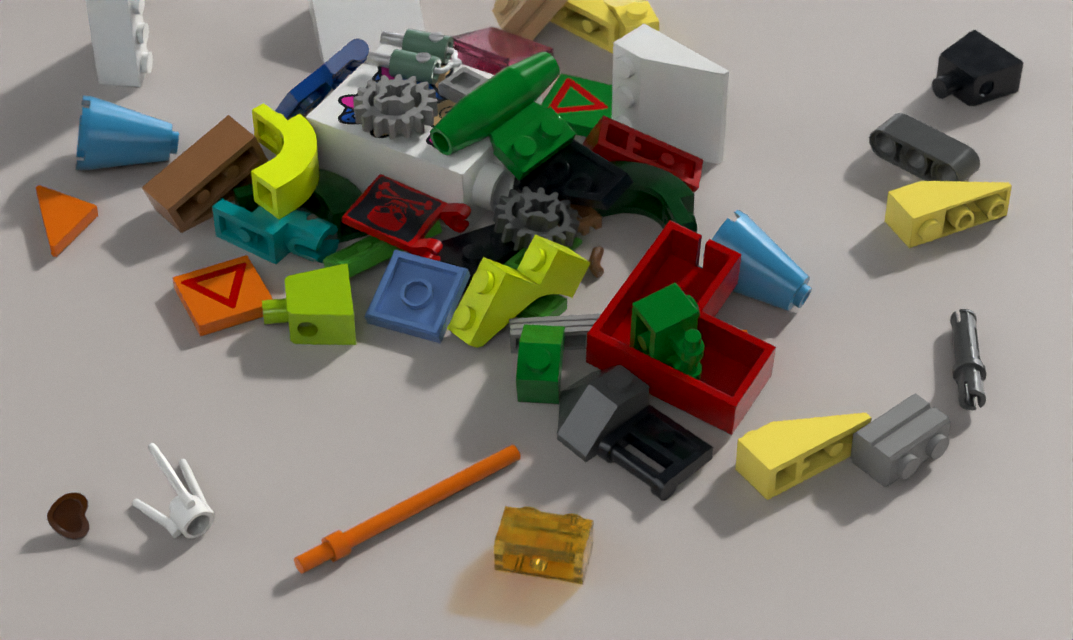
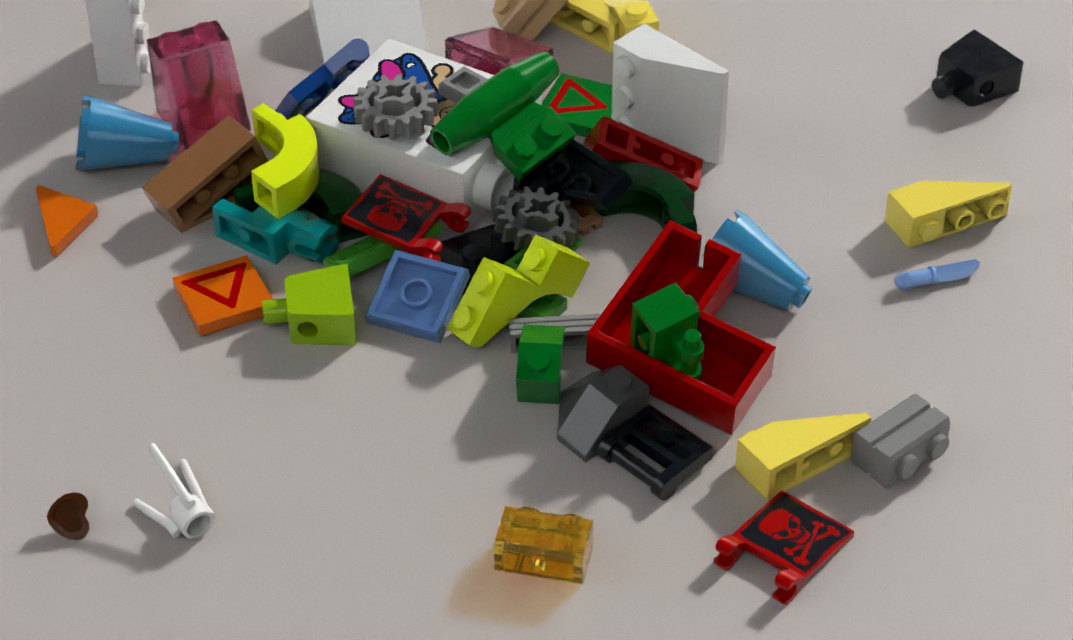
(196, 80): none -> clear pink slope
(340, 543): orange bar -> none
(419, 57): sand green piece -> none
(596, 267): medium nougat leg -> none
(789, 538): none -> red flag
(923, 150): dark grey beam -> none
(934, 275): none -> light blue piece
(968, 367): dark grey pin -> none

